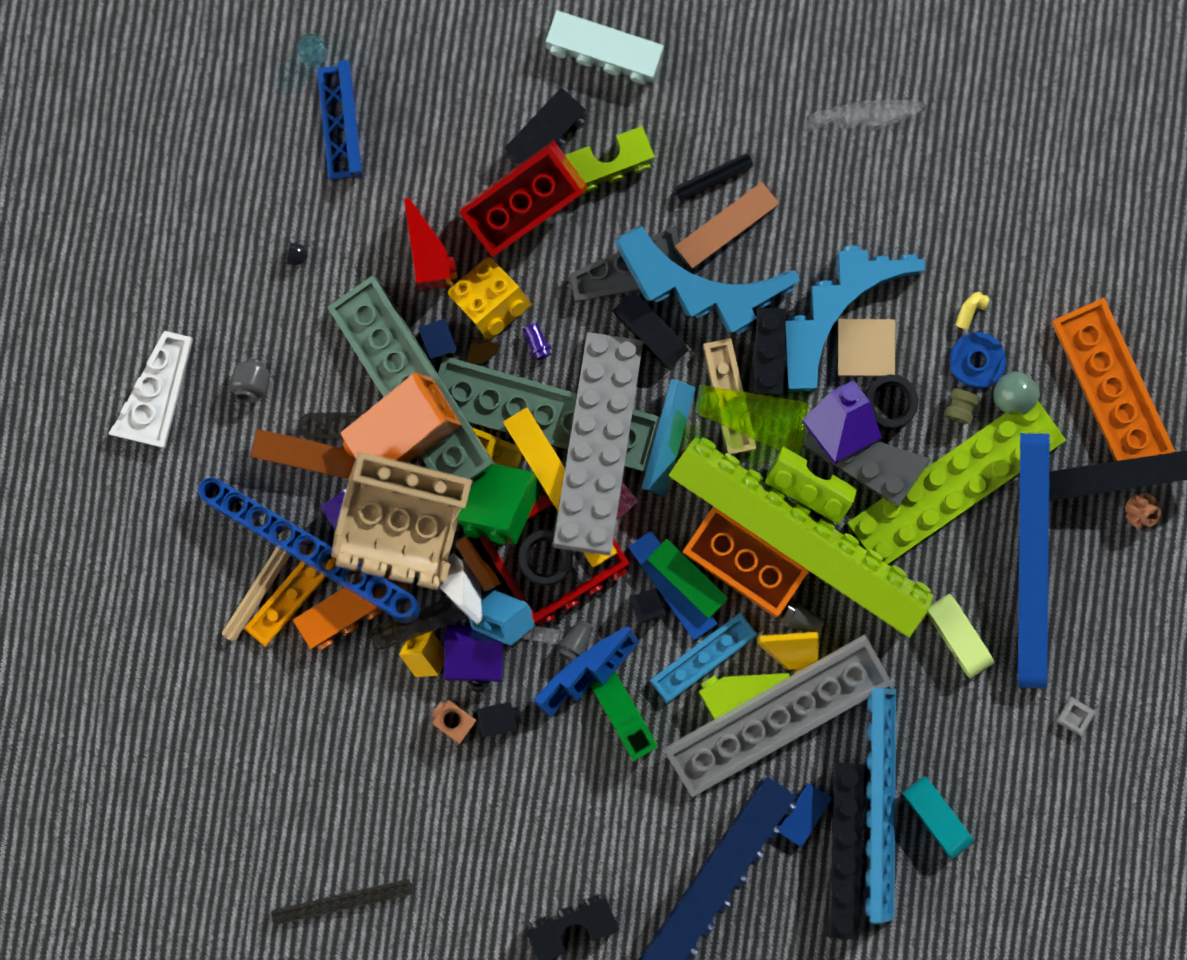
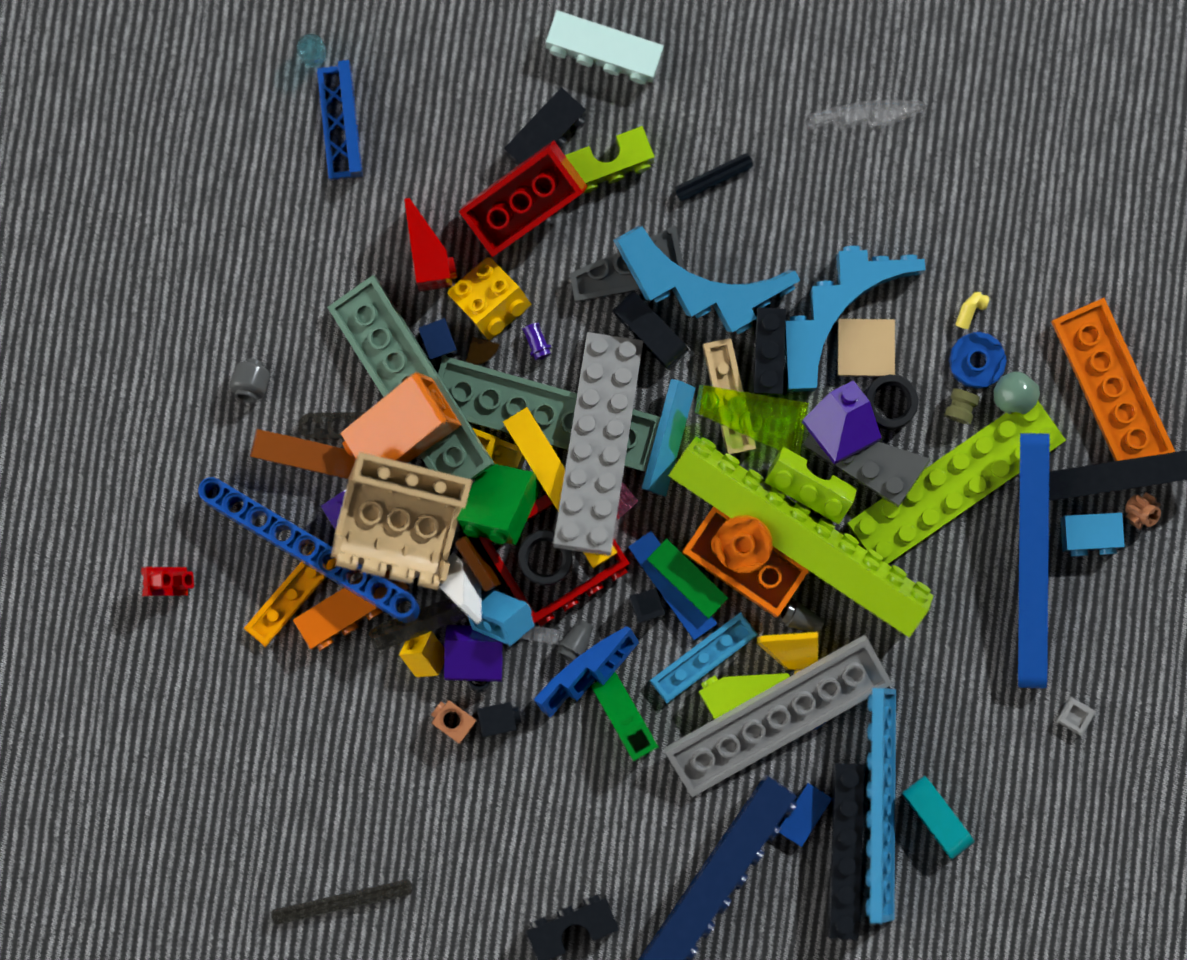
(153, 401): white wing -> none
(166, 581): none -> red hips
(255, 594): tan axle -> none
(296, 254): black hinge -> none
(726, 226): nougat tile -> none
(743, 544): none -> orange tile
(960, 636): yellowish green beam -> none
(1092, 532): none -> dark azure brick

